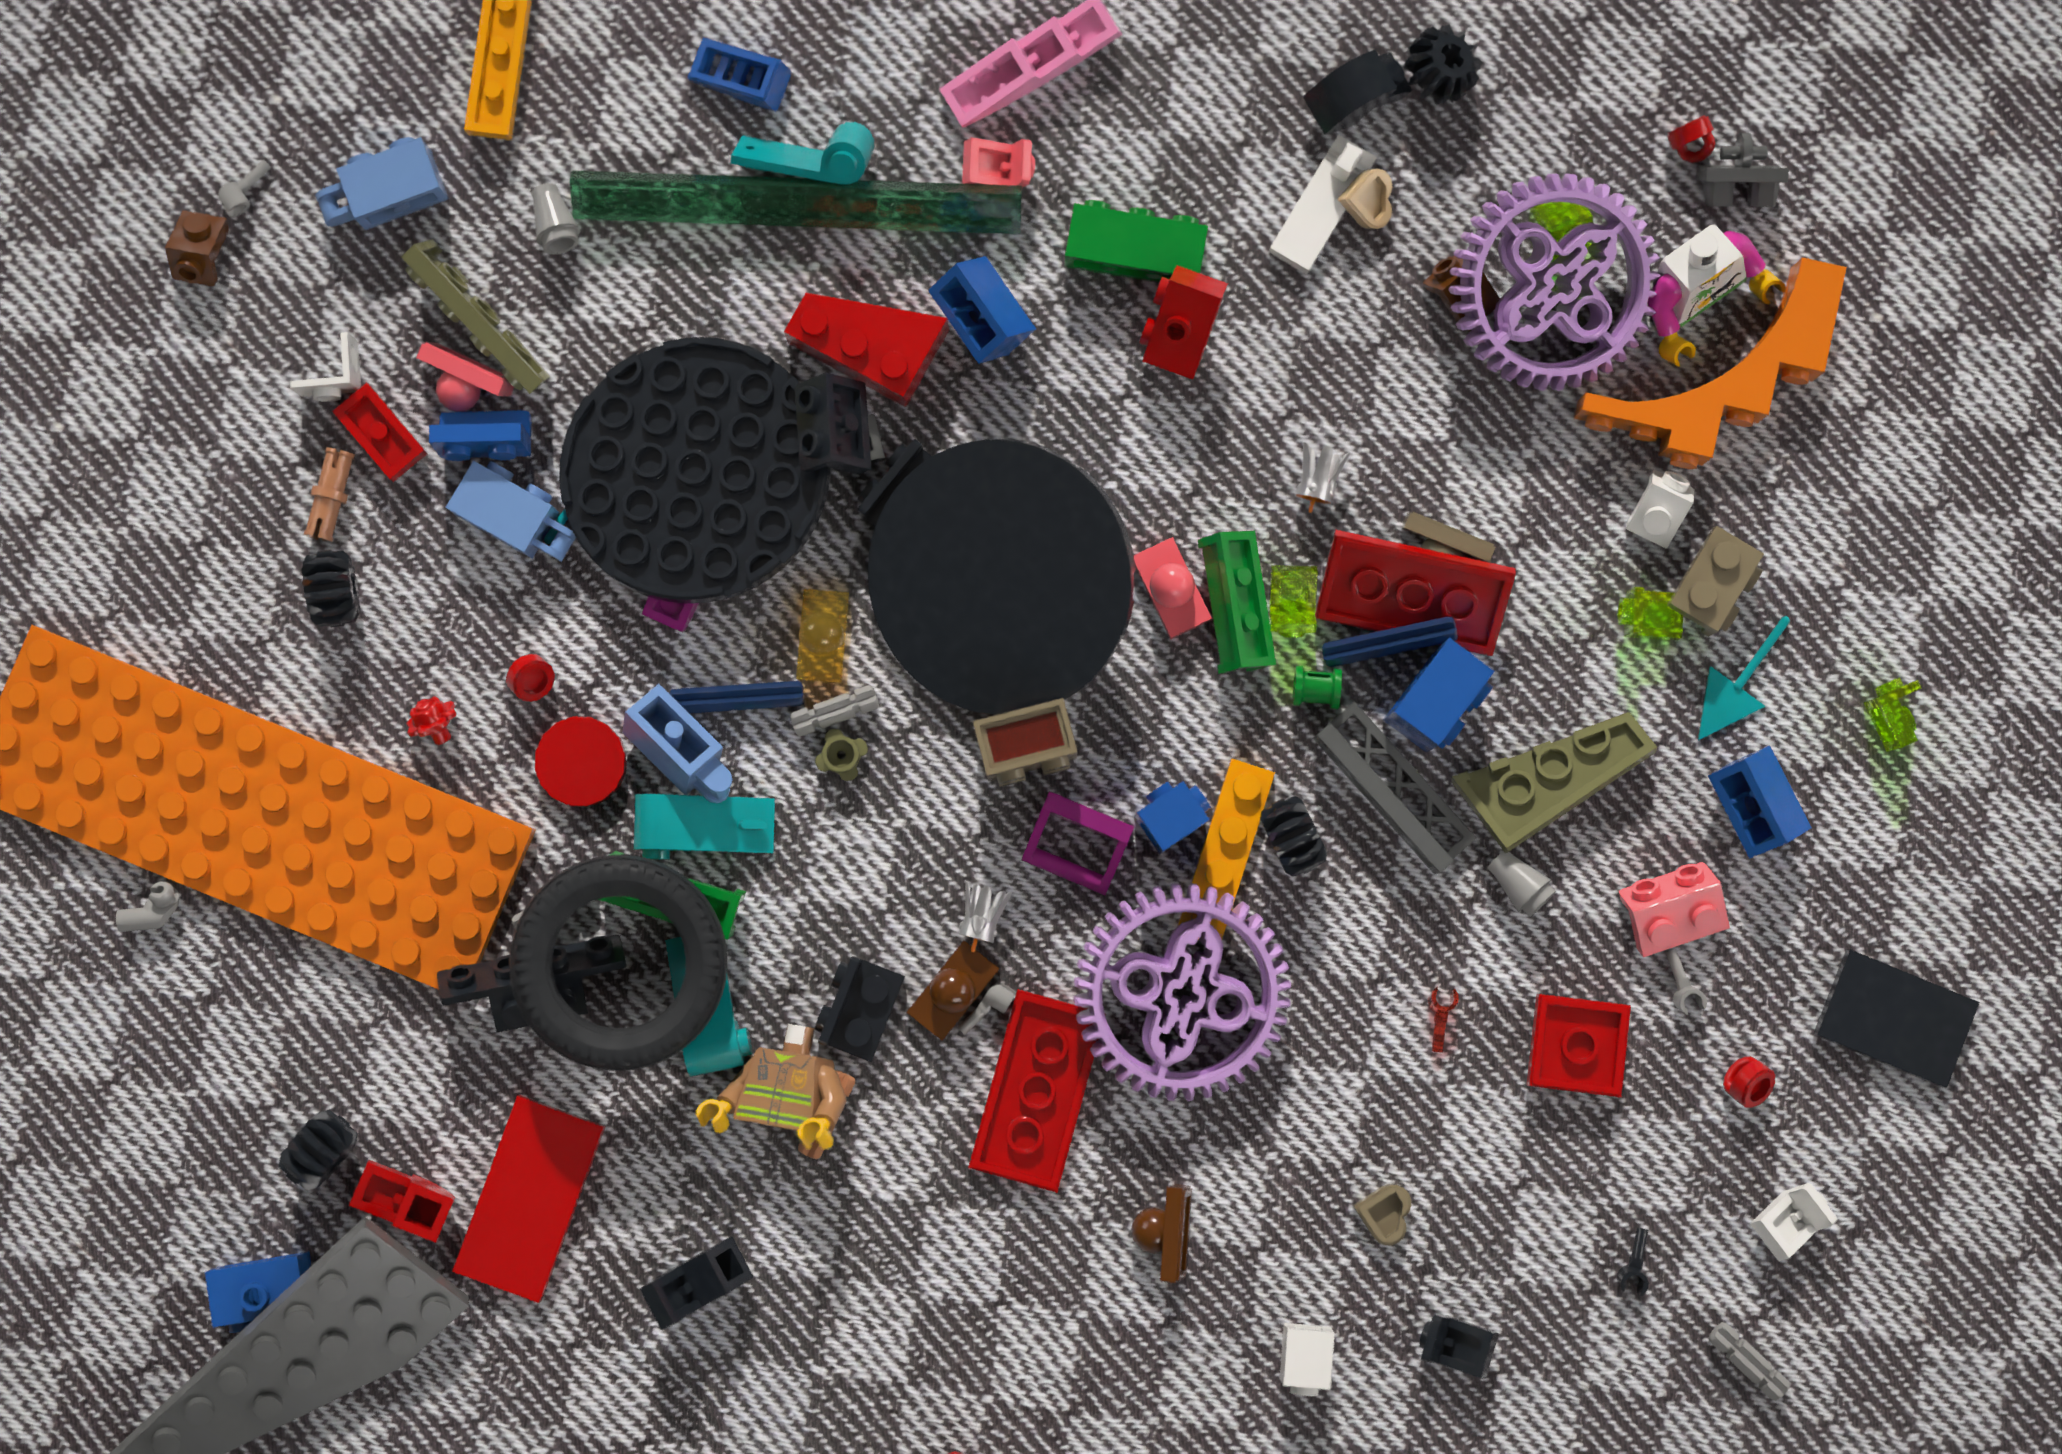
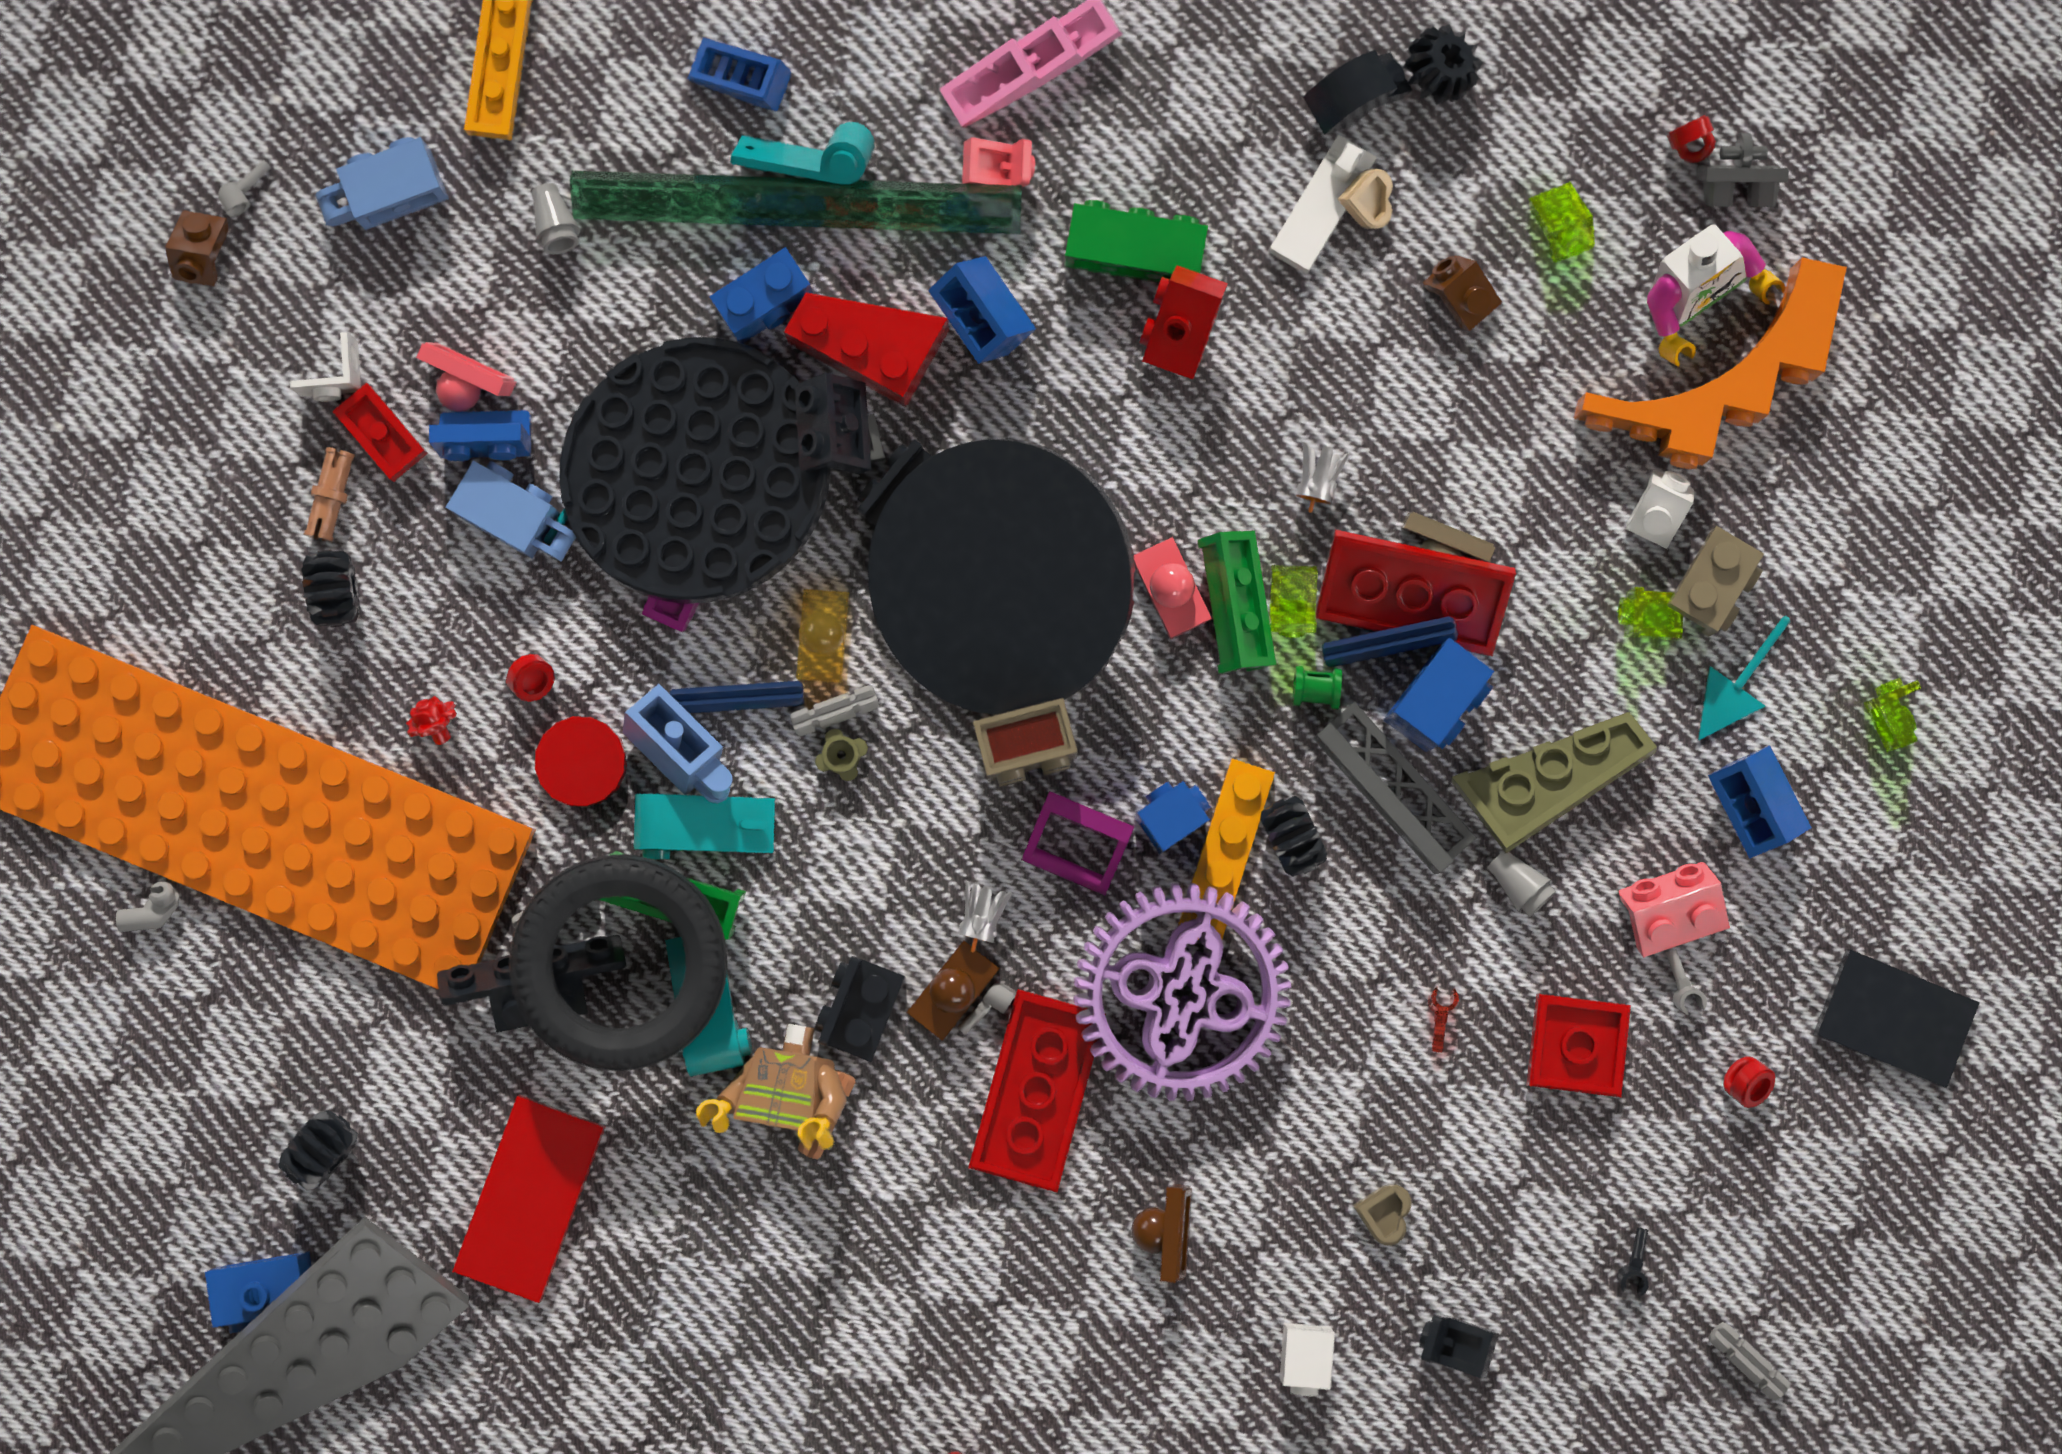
(403, 1199): red brick -> none
(477, 315): olive wing -> none
(696, 1283): black brick -> none
(762, 296): none -> blue brick
(1574, 281): lavender gear -> none
(1793, 1220): white bracket -> none

